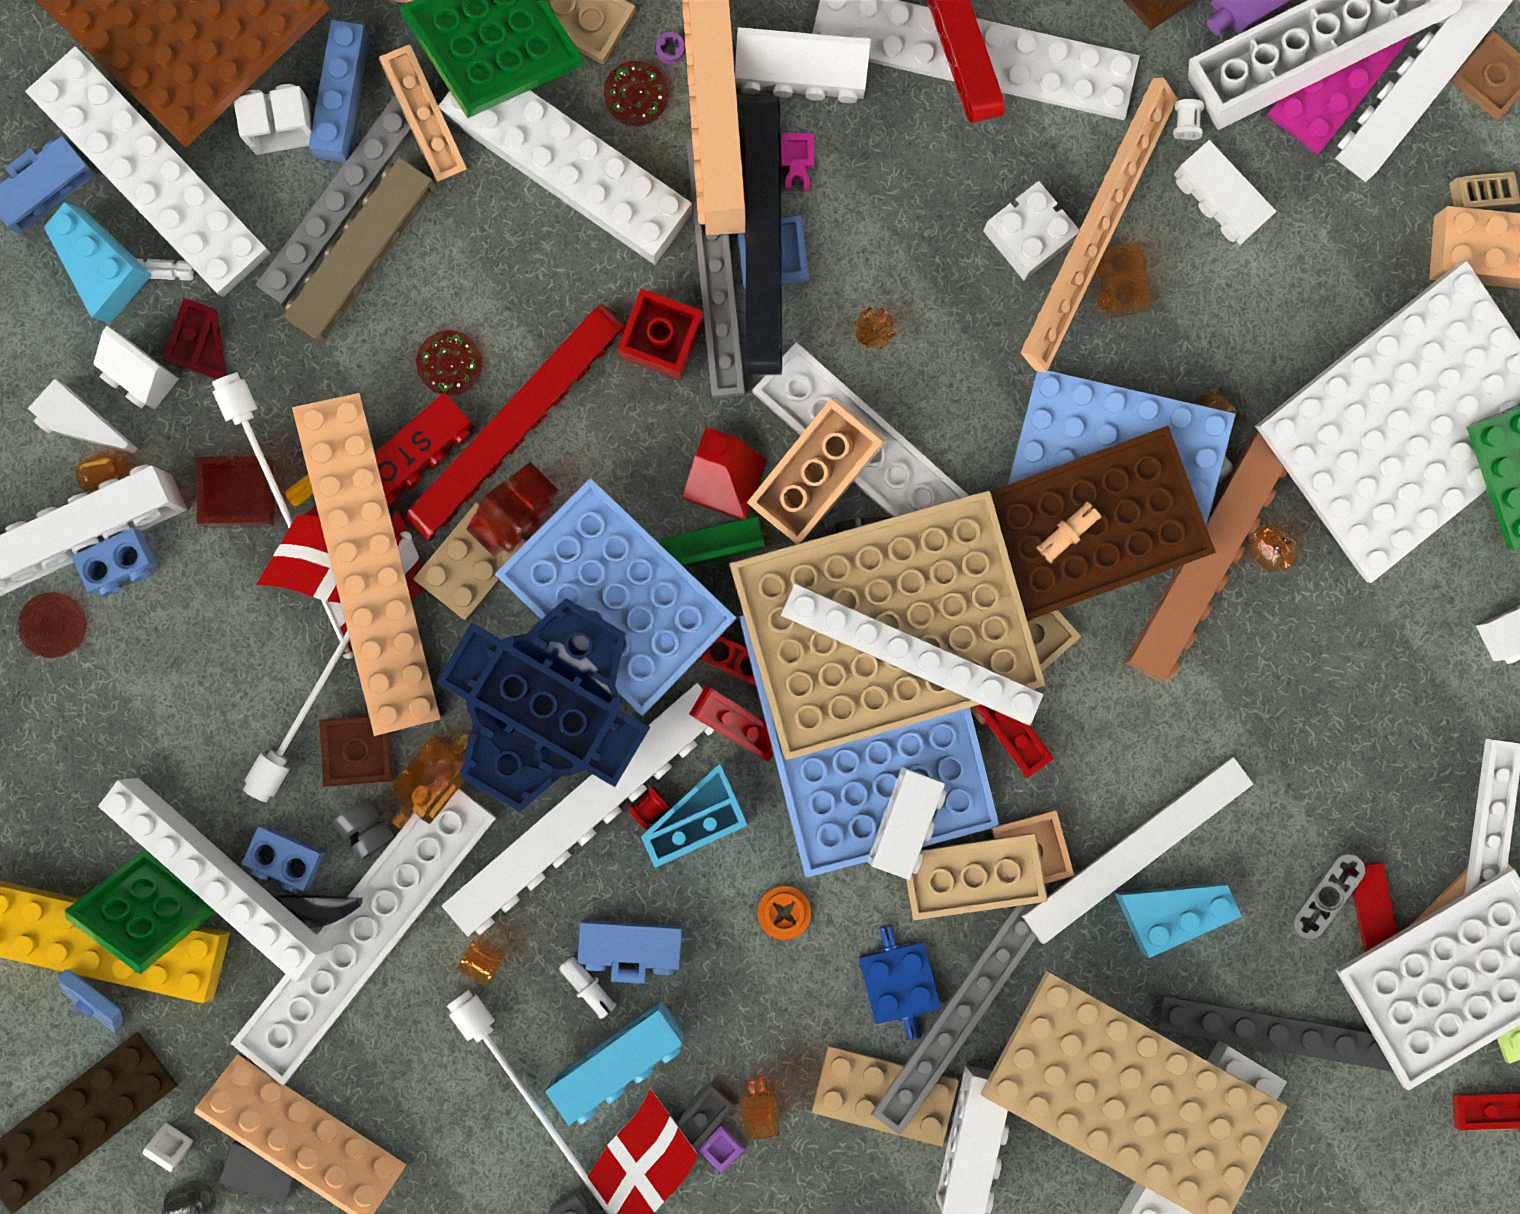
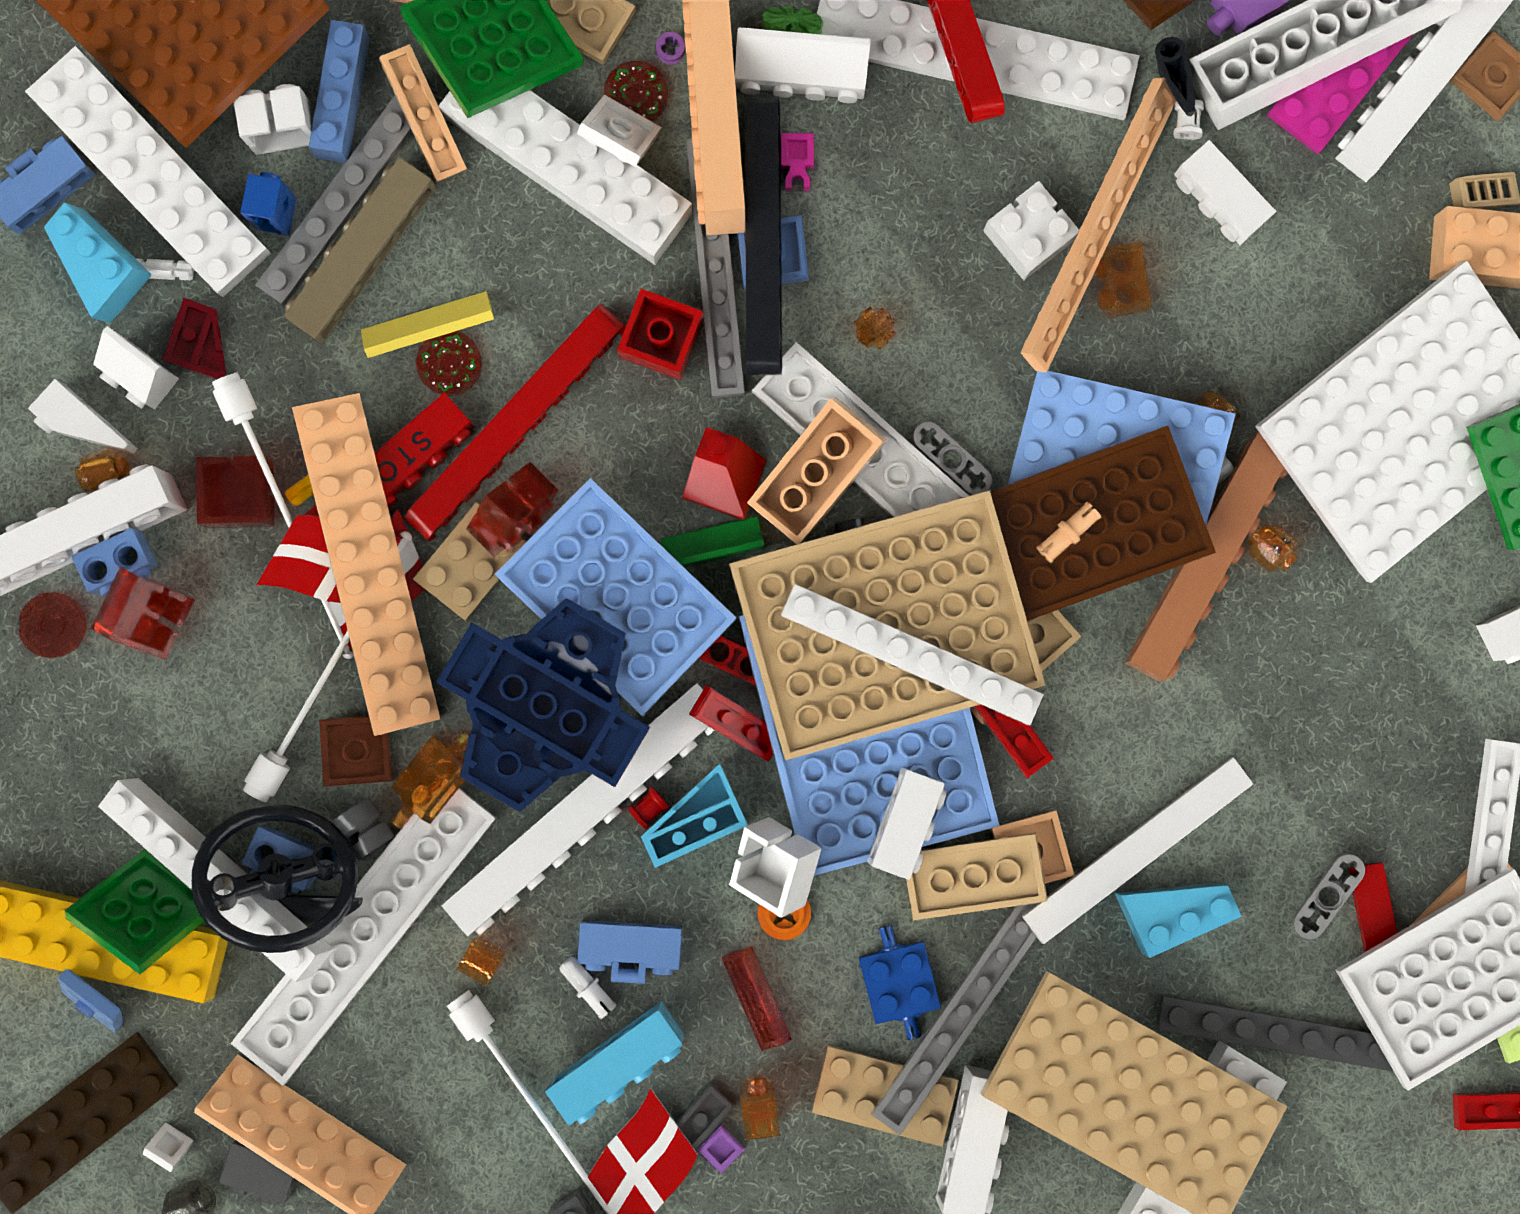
(133, 611): none -> clear red piece
(266, 884): none -> black piece
(268, 203): none -> blue brick
(427, 324): none -> light yellow tile
(619, 130): none -> white plate
(756, 998): none -> clear red plate
(779, 873): none -> white piece
(791, 20): none -> bright green wheel
(939, 436): none -> light grey beam
(1176, 70): none -> black piece

